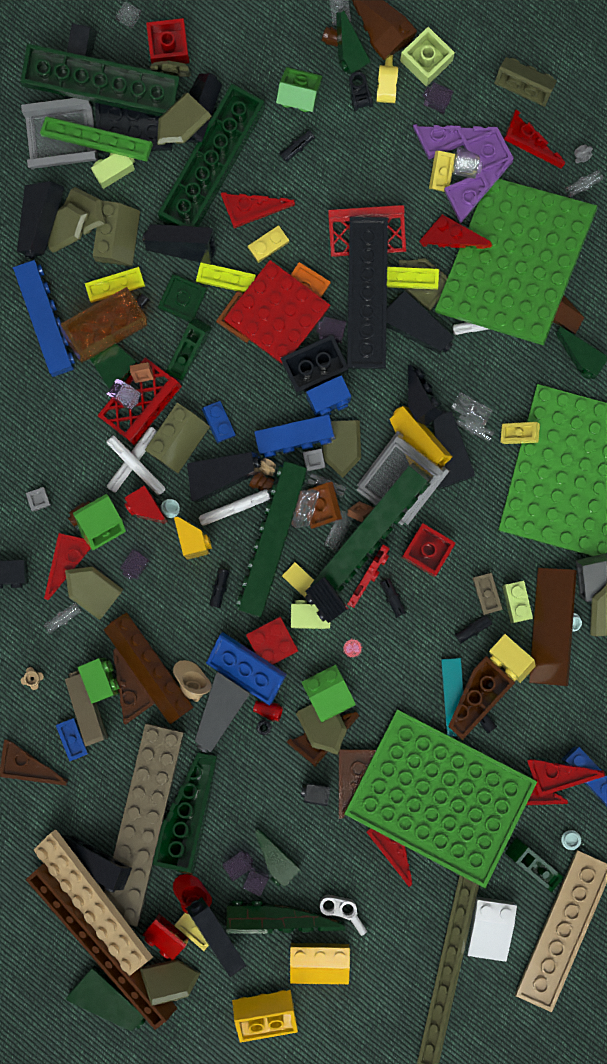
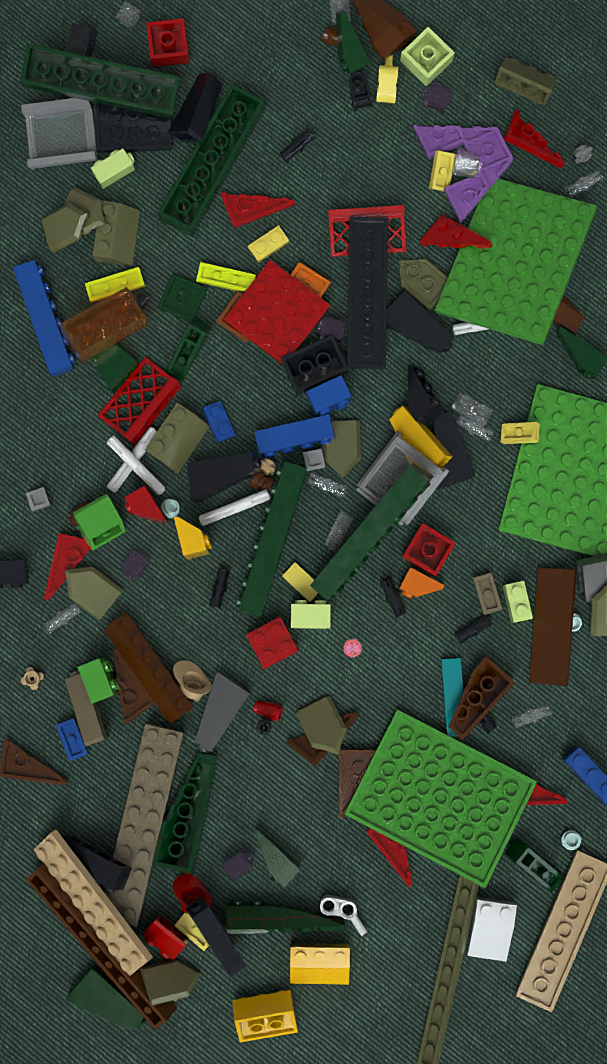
(37, 217): black slope -> none
(96, 138): bright green tile -> none
(124, 394): clear purple brick -> none
(141, 372): nougat plate -> none
(171, 68): olive tile -> none
(181, 121): olive tile -> none
(181, 242): black slope -> none
(246, 668): blue tile -> none
(256, 881): clear purple brick -> none
(298, 89): bright green slope -> none
(305, 508): clear plate -> none
(315, 793): black brick -> none
(326, 600): black brick -> none
(327, 506): dark orange plate -> none
(328, 693): bright green slope -> none
(360, 511): nougat plate -> none
(371, 574): red wing -> none
(412, 278): neon yellow plate -> none
(418, 584): none -> orange slope
(512, 659): light yellow brick -> none
(531, 716): none -> clear pin
(556, 777): red wing -> none

